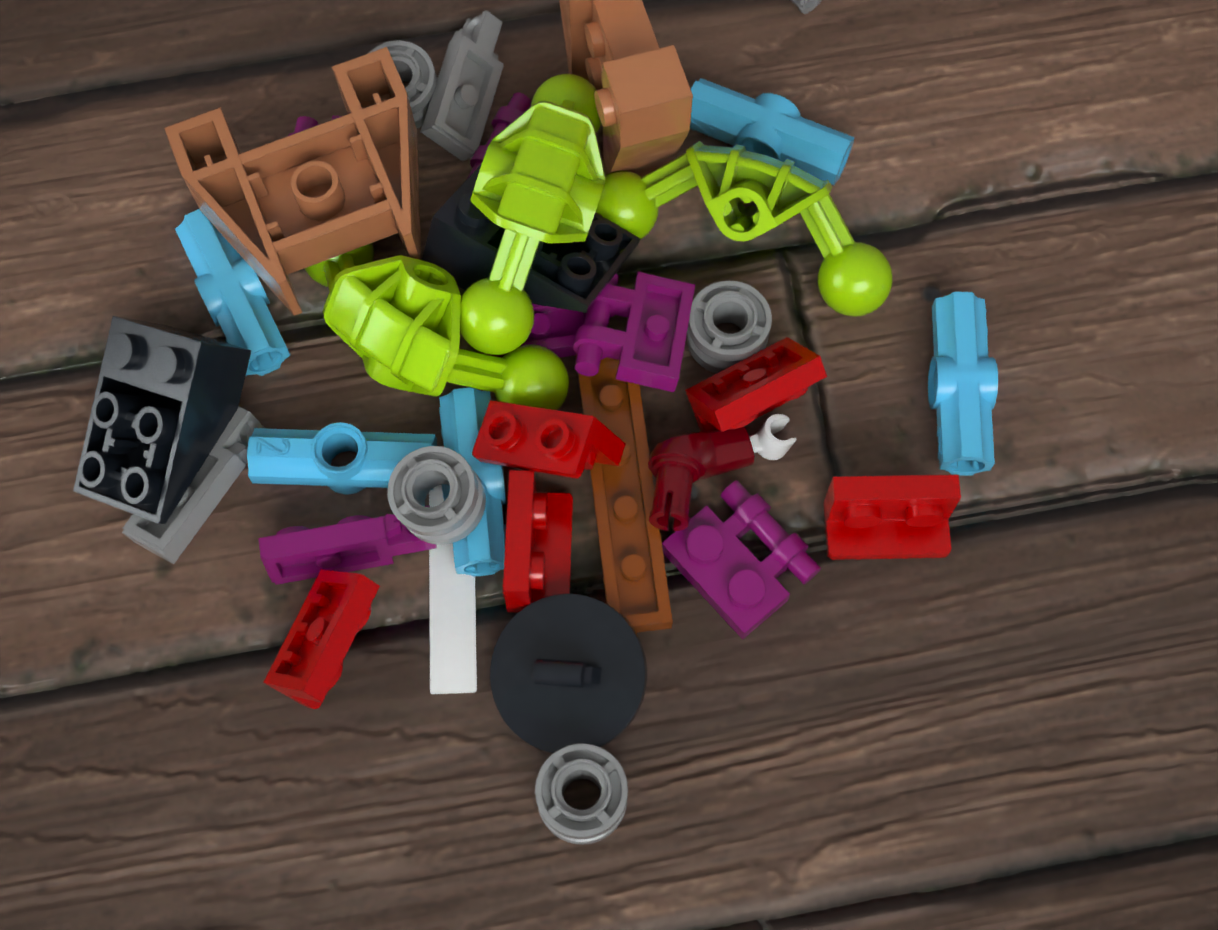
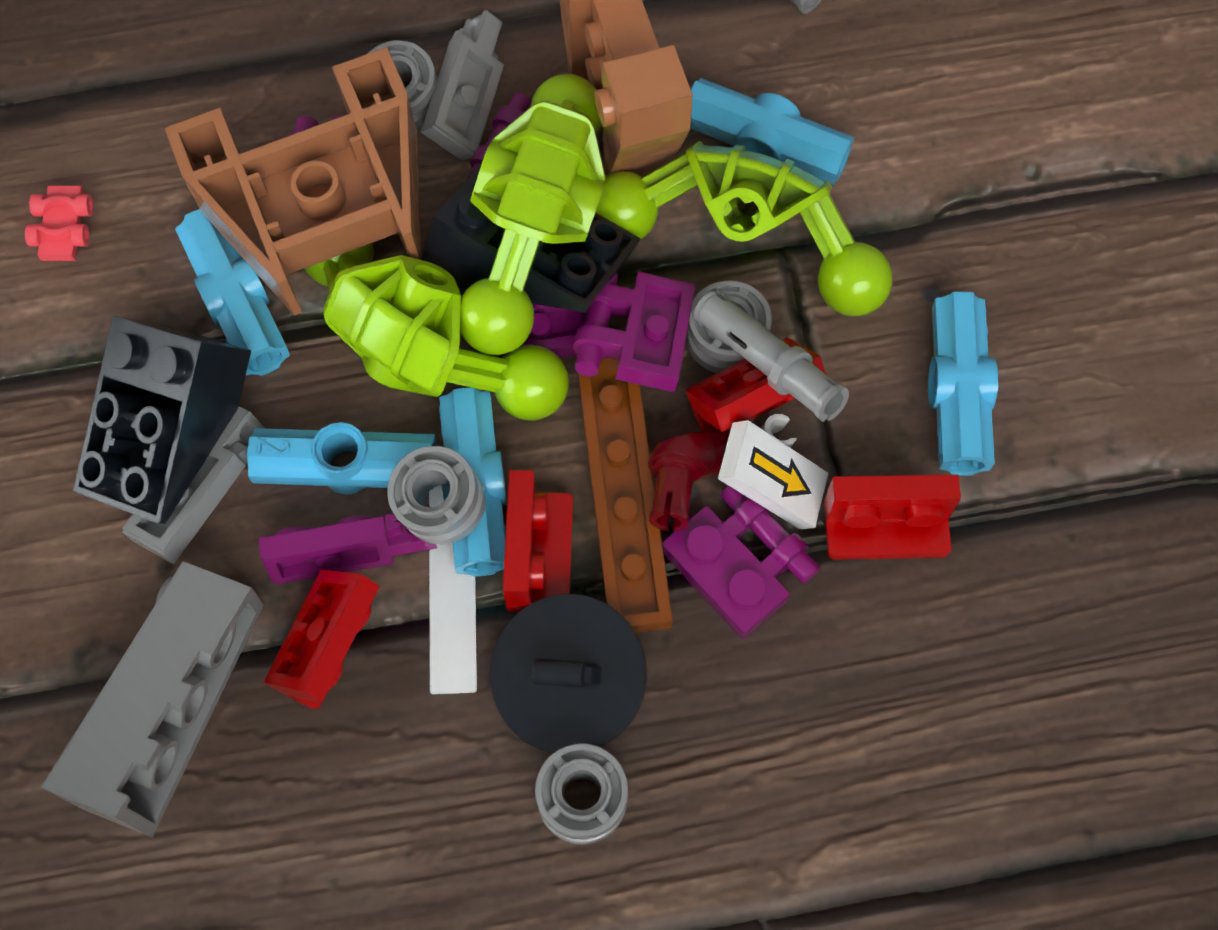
(61, 224): none -> coral piece
(157, 701): none -> light grey wedge
(545, 440): red bracket -> none
(773, 475): none -> white tile
(787, 368): none -> light grey pin

